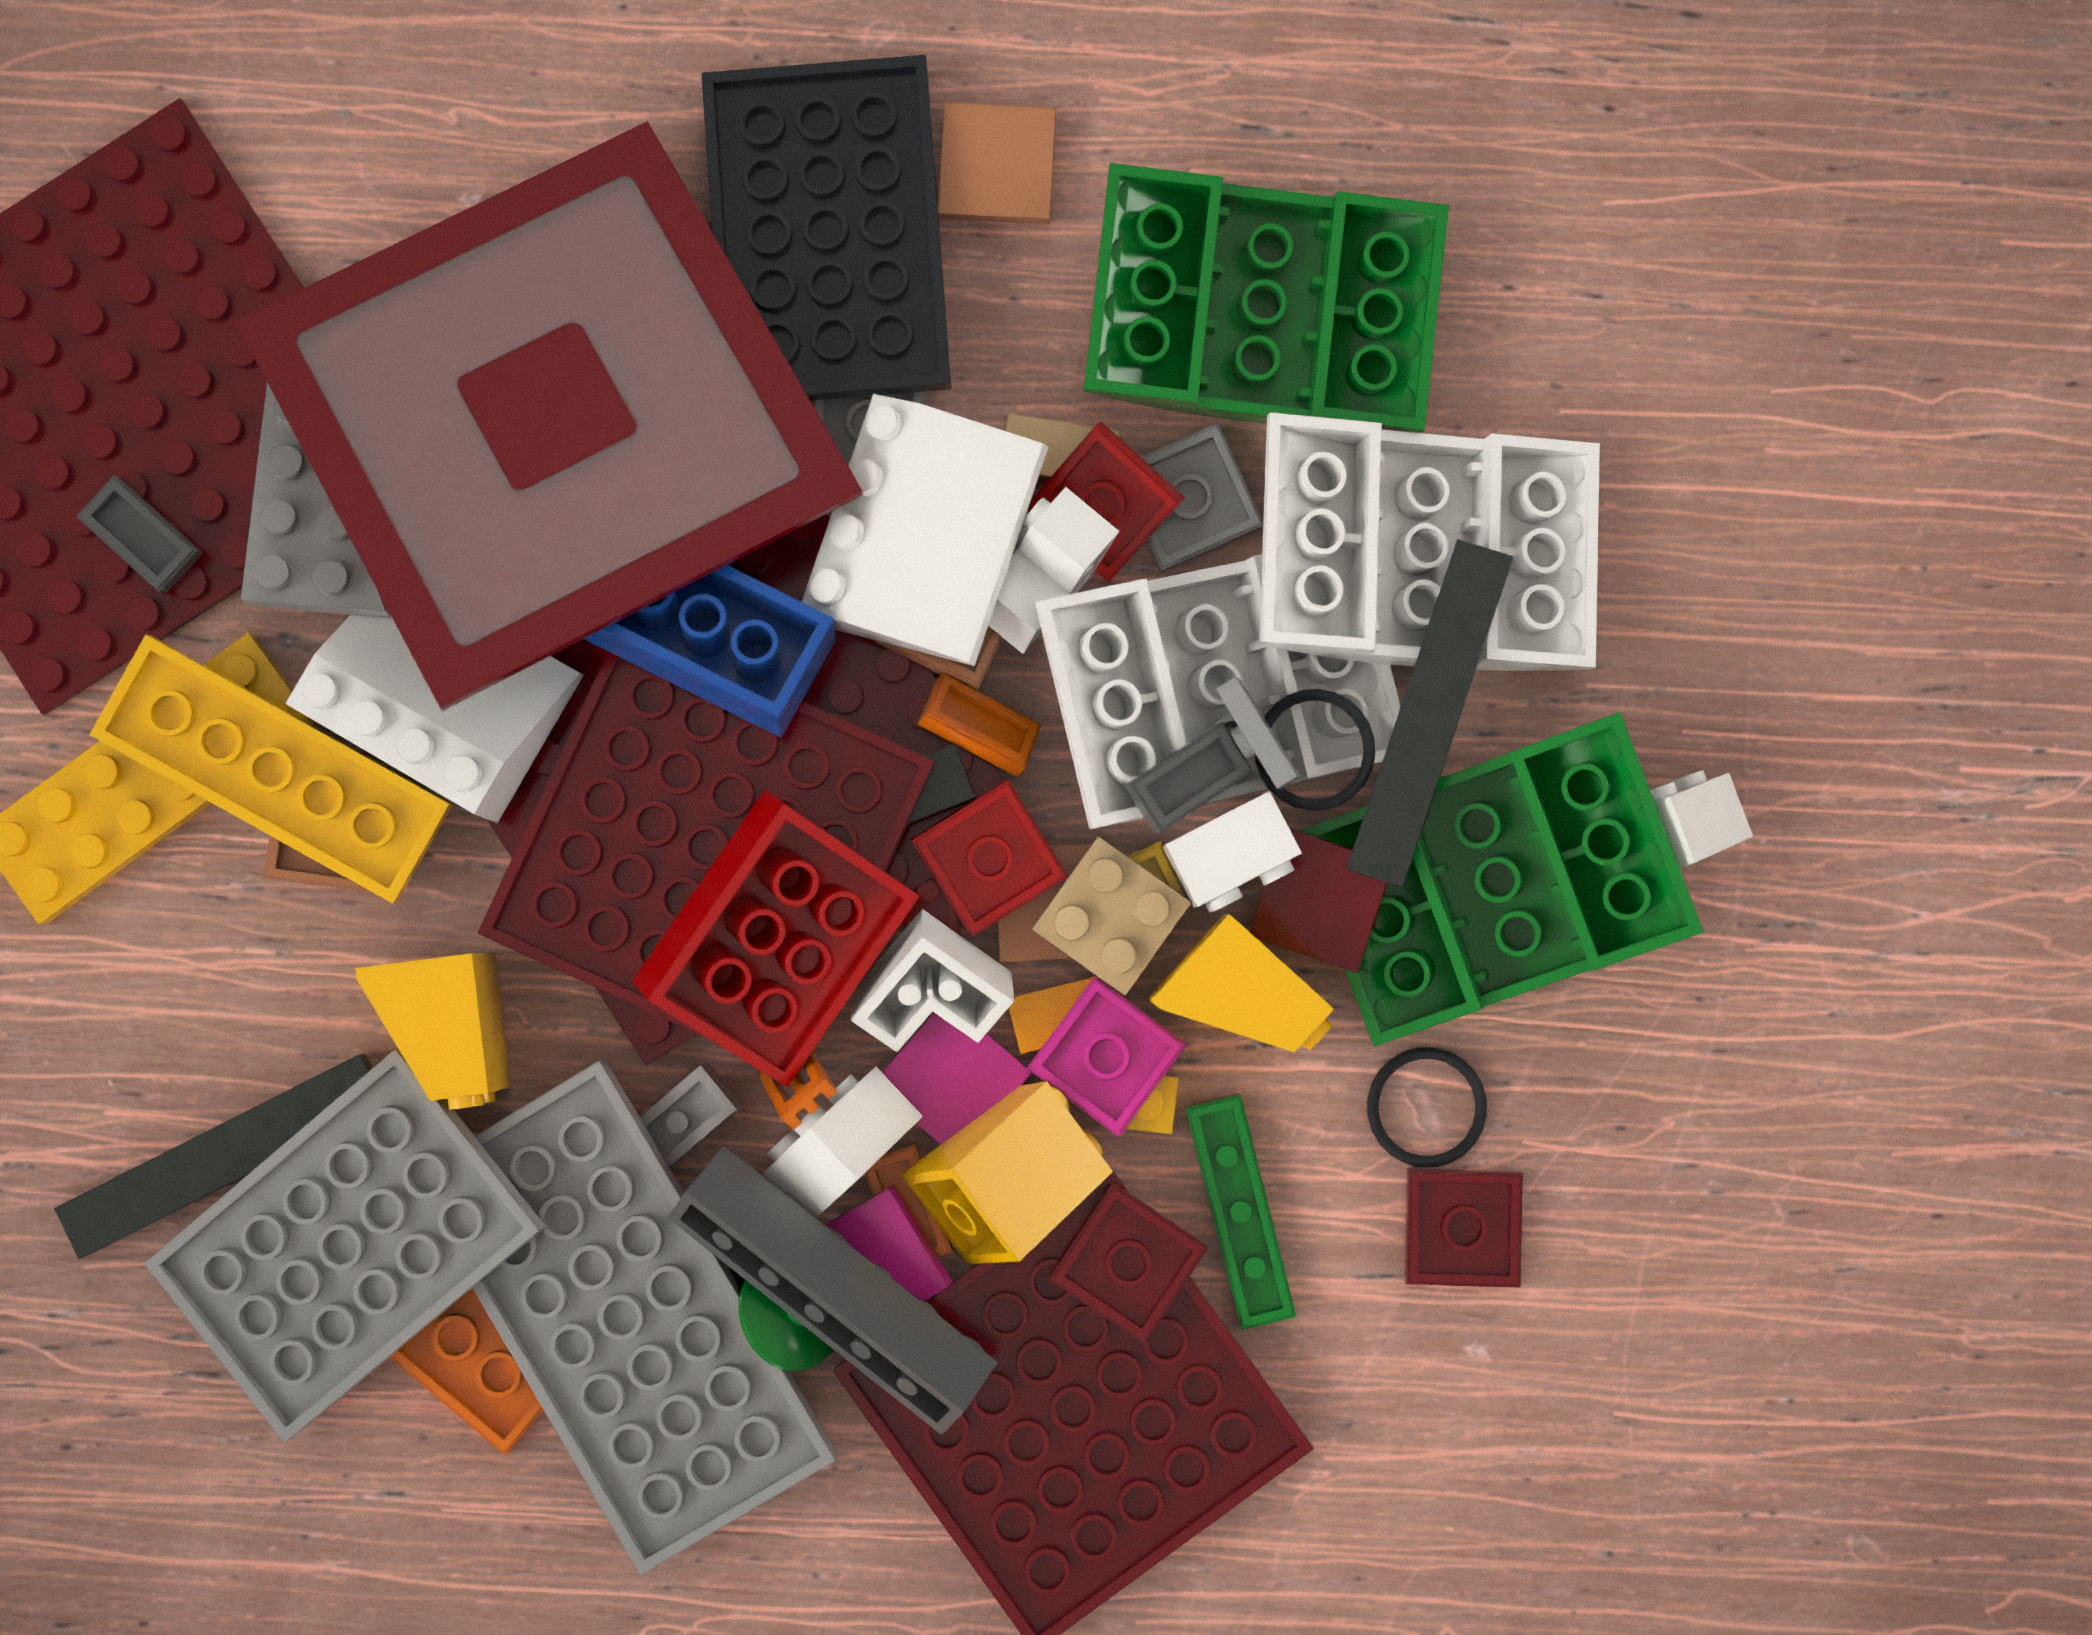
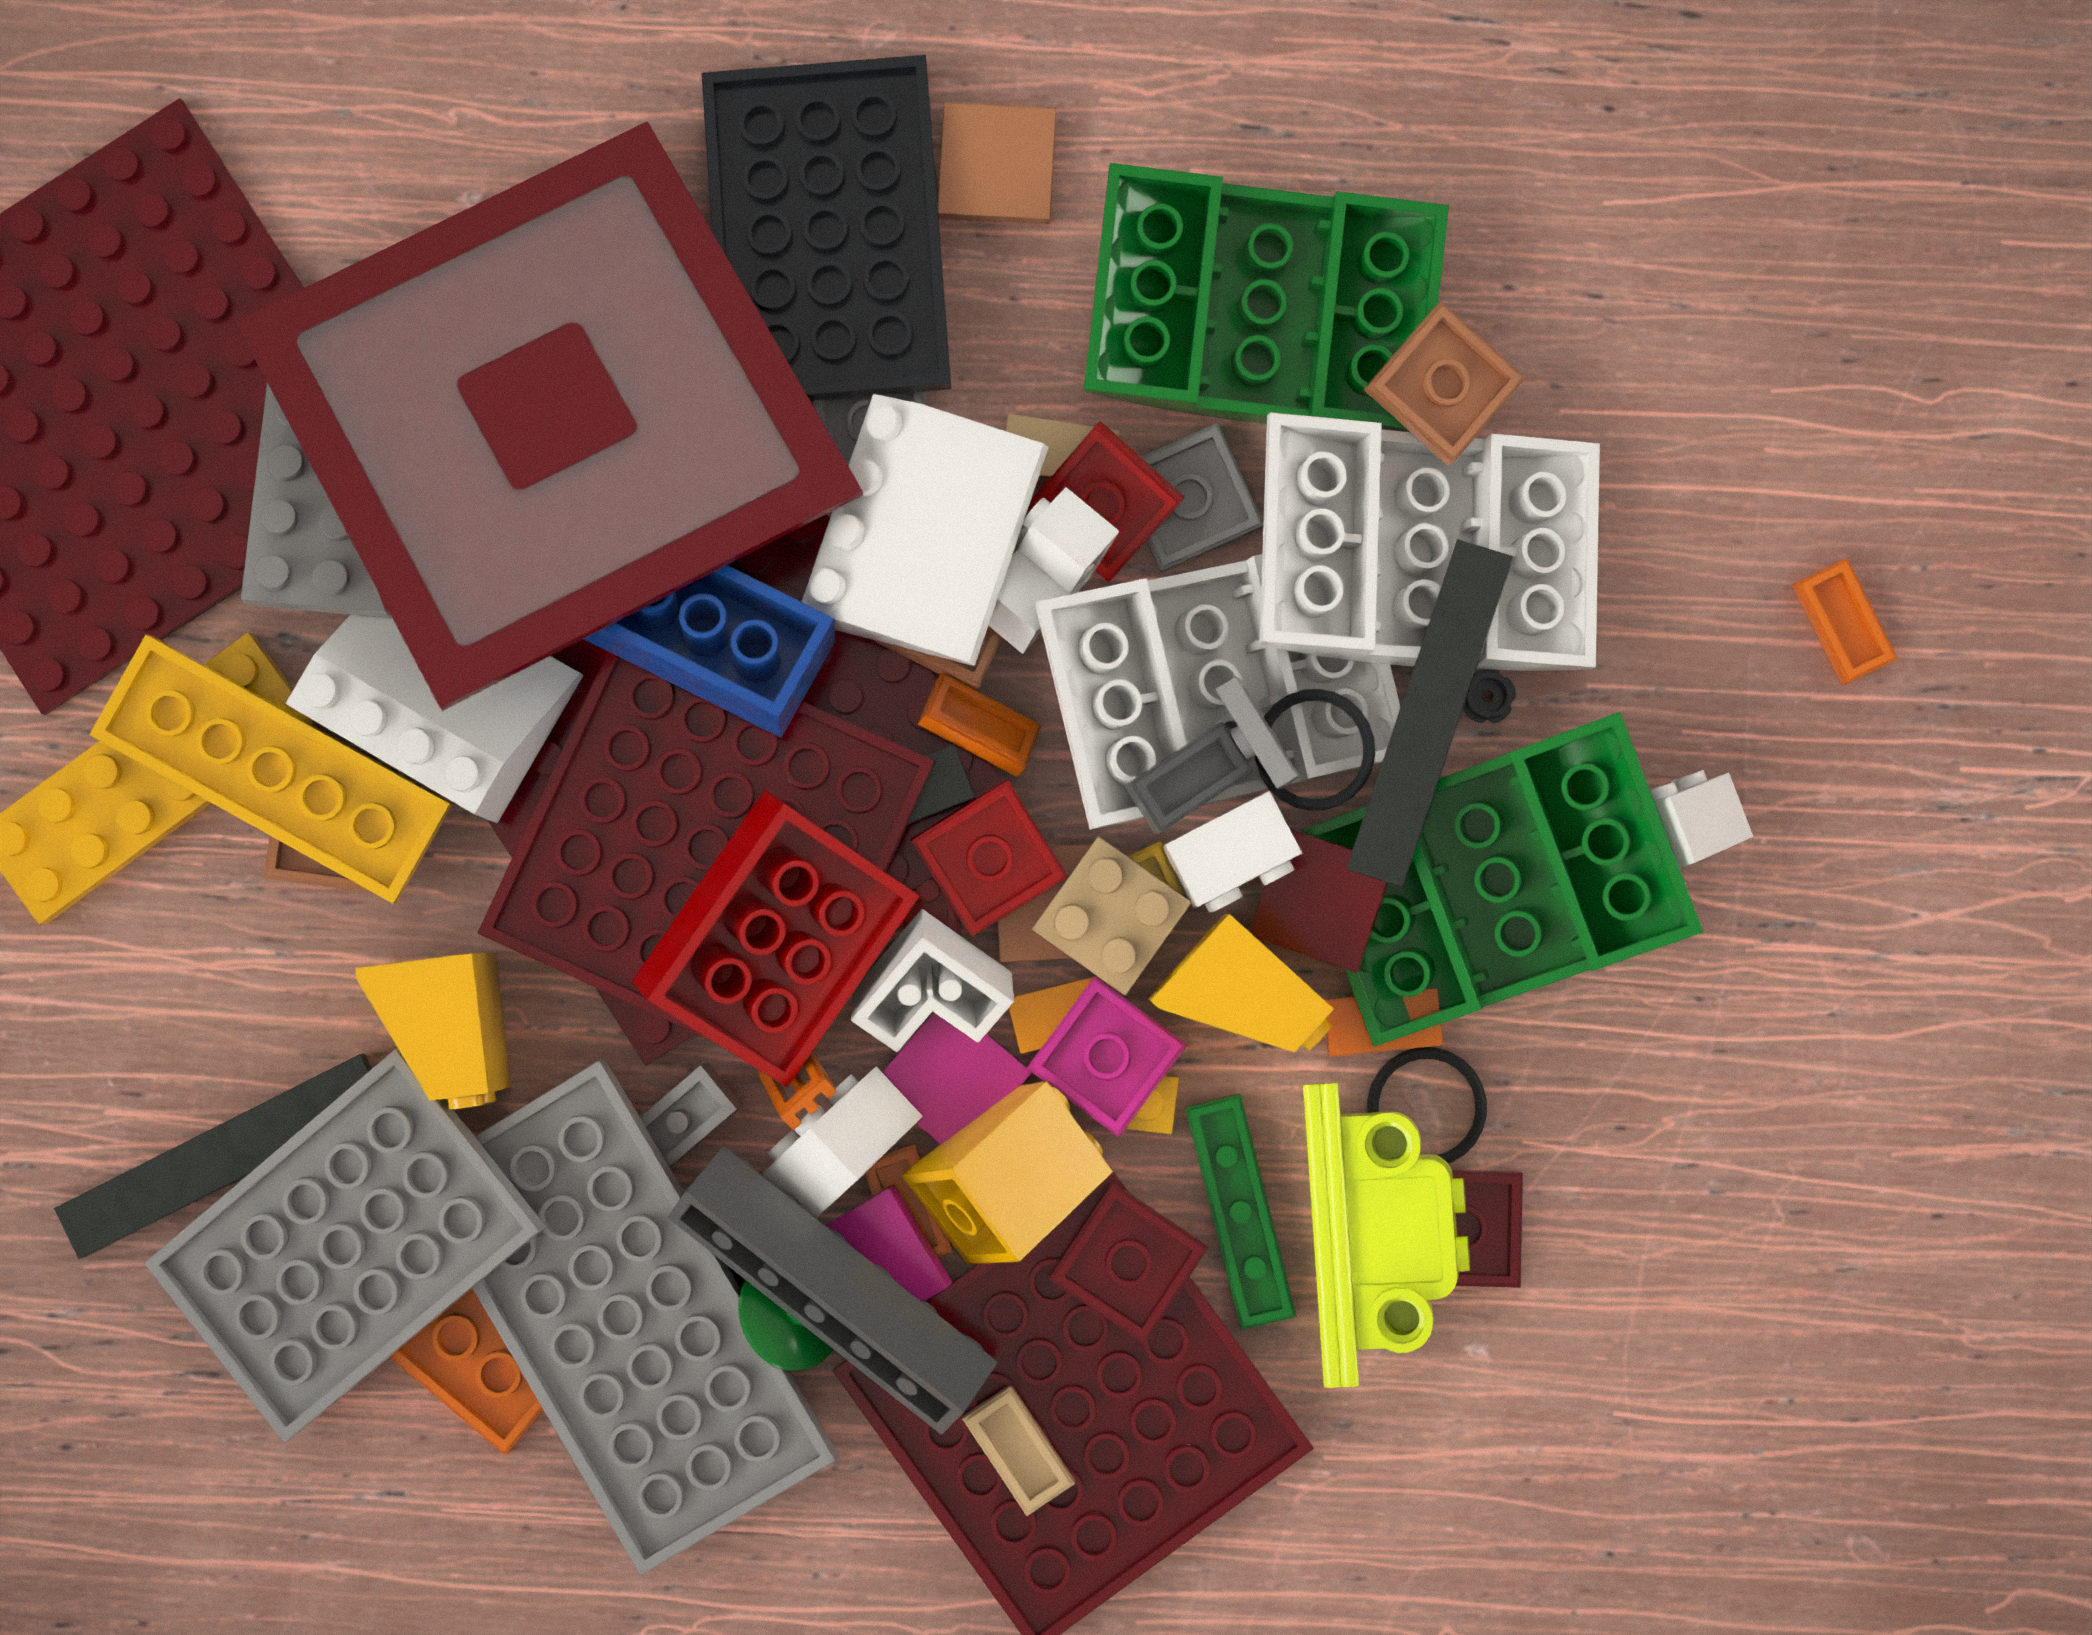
(139, 534): dark grey tile -> none
(1018, 1449): none -> tan tile
(1351, 1036): none -> orange tile
(1378, 1231): none -> neon yellow brick
(1444, 383): none -> nougat tile
(1502, 696): none -> black plate
(1844, 621): none -> orange tile

